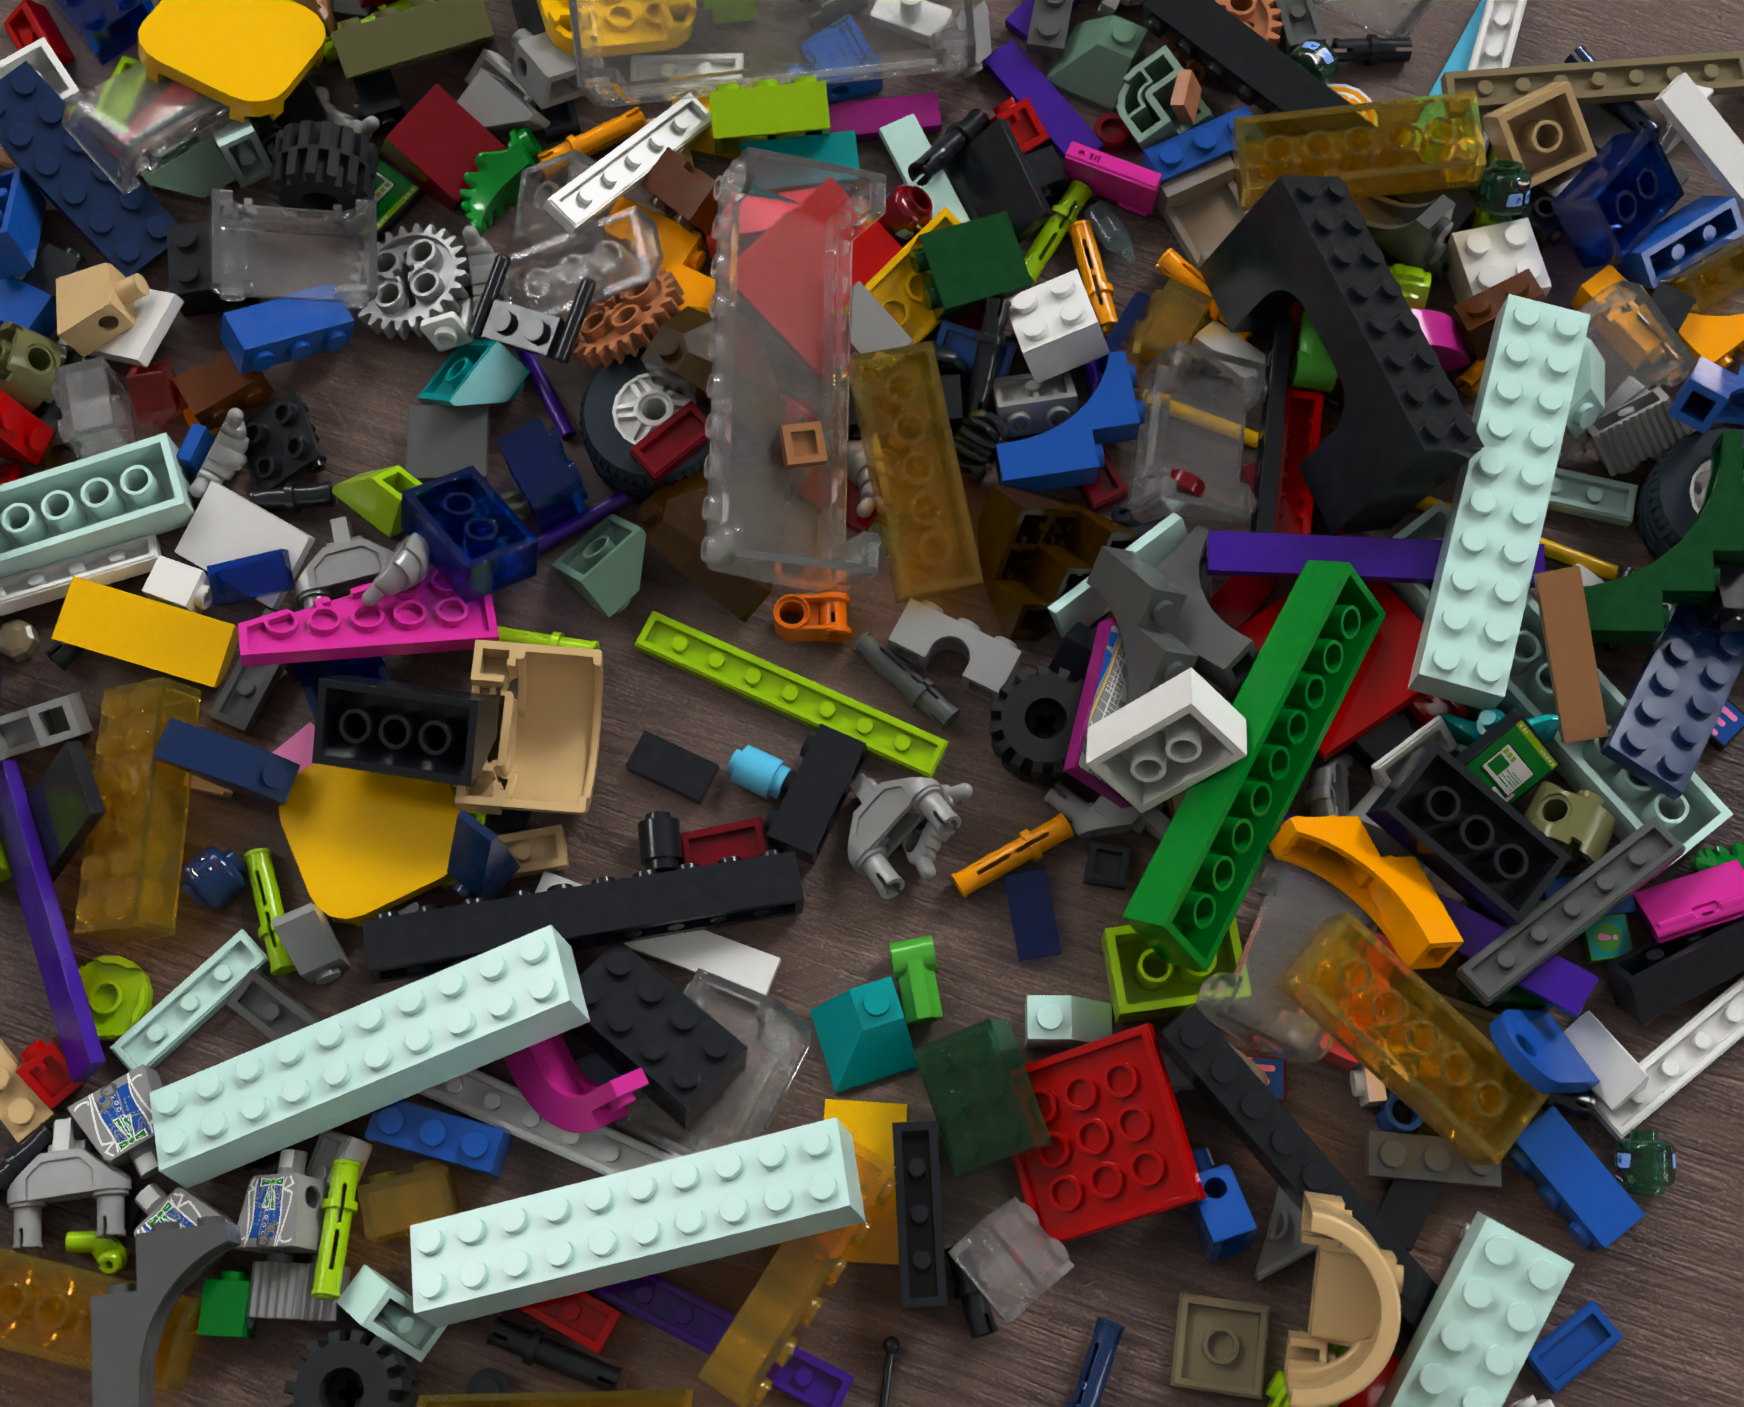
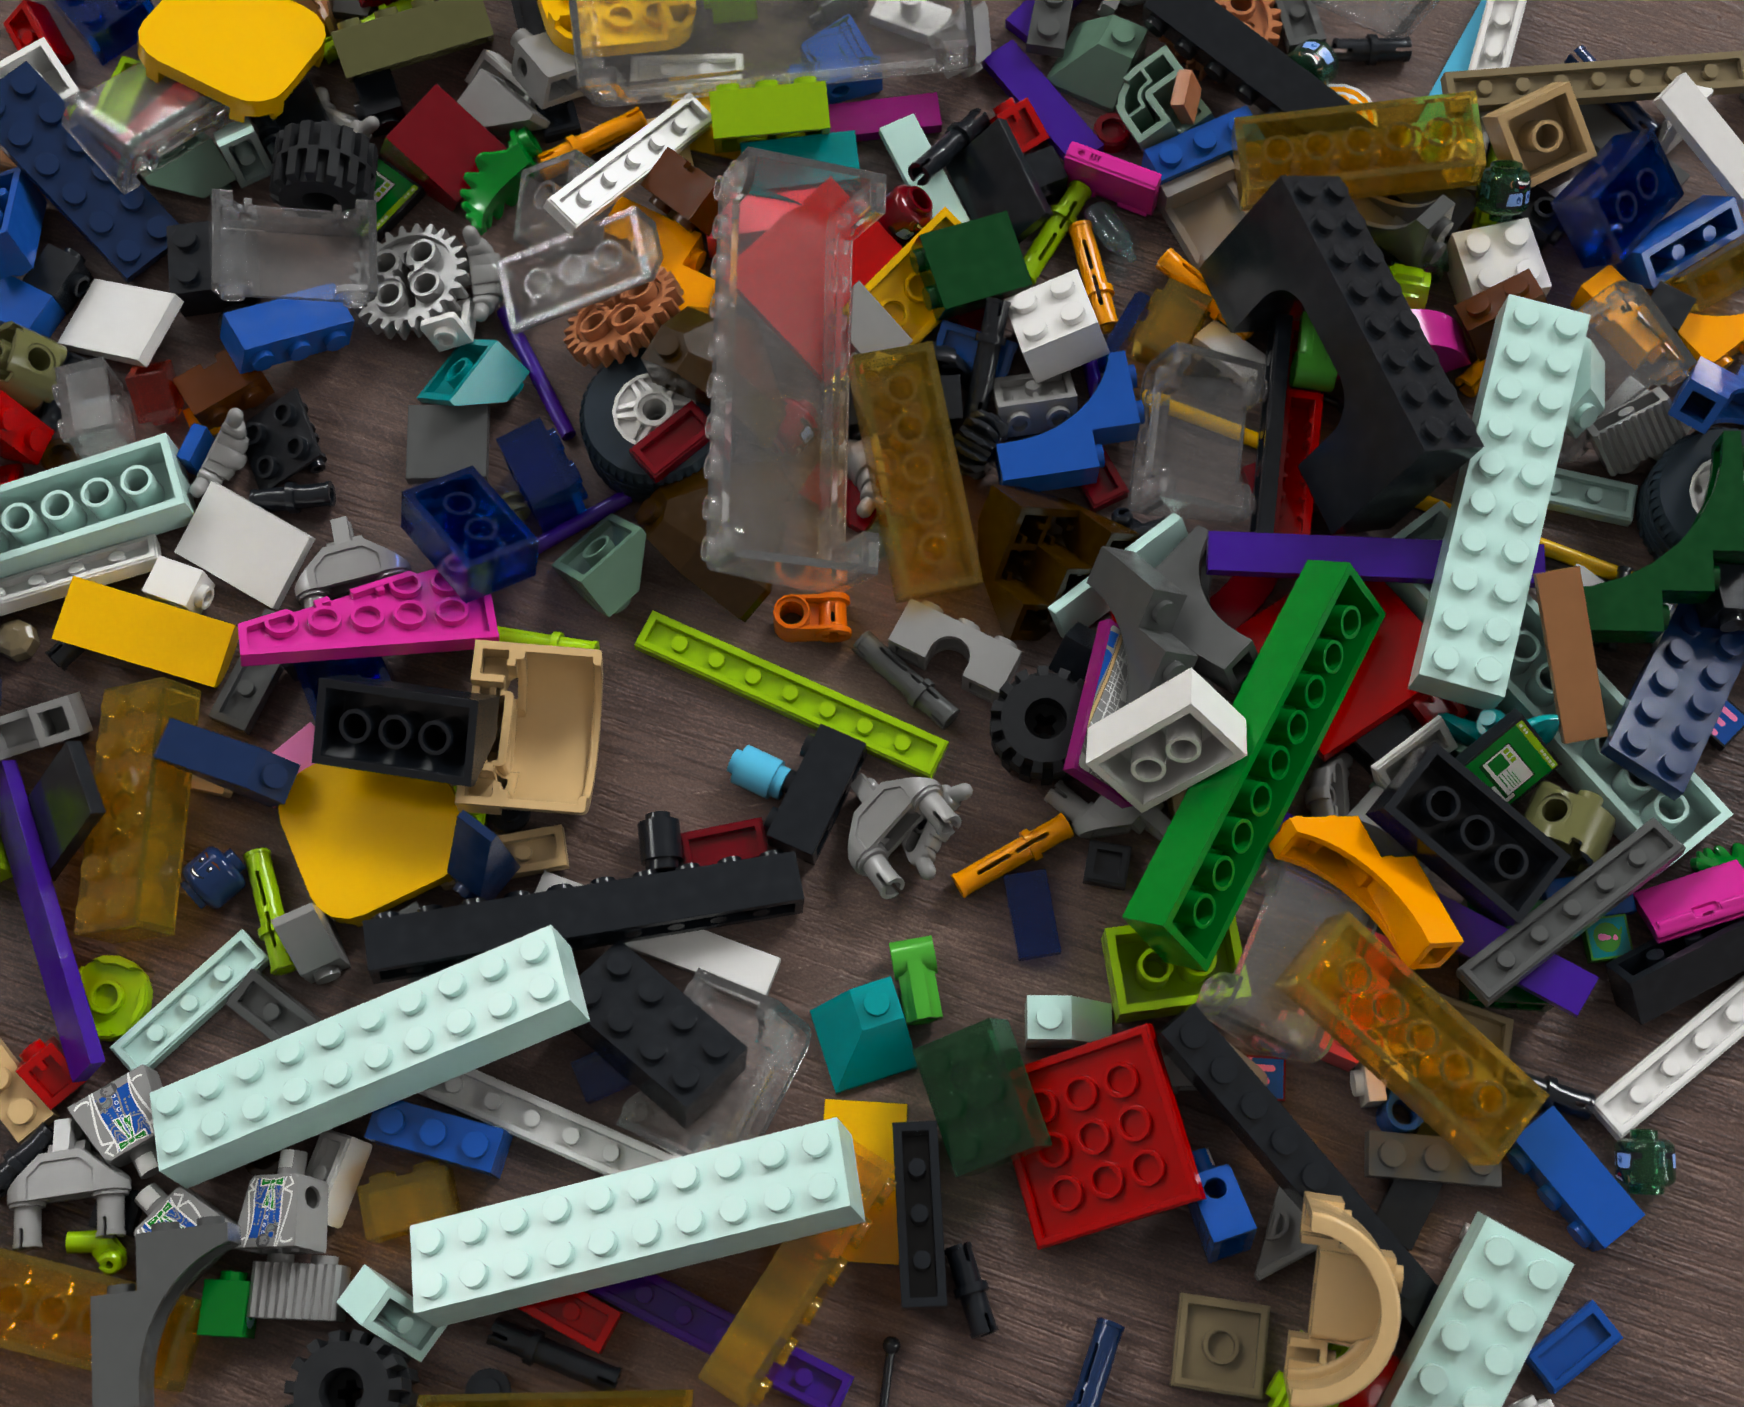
(96, 306): tan torso -> none
(250, 577): clear blue tile -> none
(345, 1178): lime pin -> none
(378, 496): lime slope -> none
(402, 571): light grey piece -> none
(527, 328): black plate -> none
(564, 1093): dark pink arch -> none
(672, 767): black tile -> none
(803, 444): medium nougat plate -> none
(1012, 1258): clear brick -> none
(1188, 483): dark red tile -> none
(1541, 1052): blue tile -> none
(1611, 1063): white slope -> none

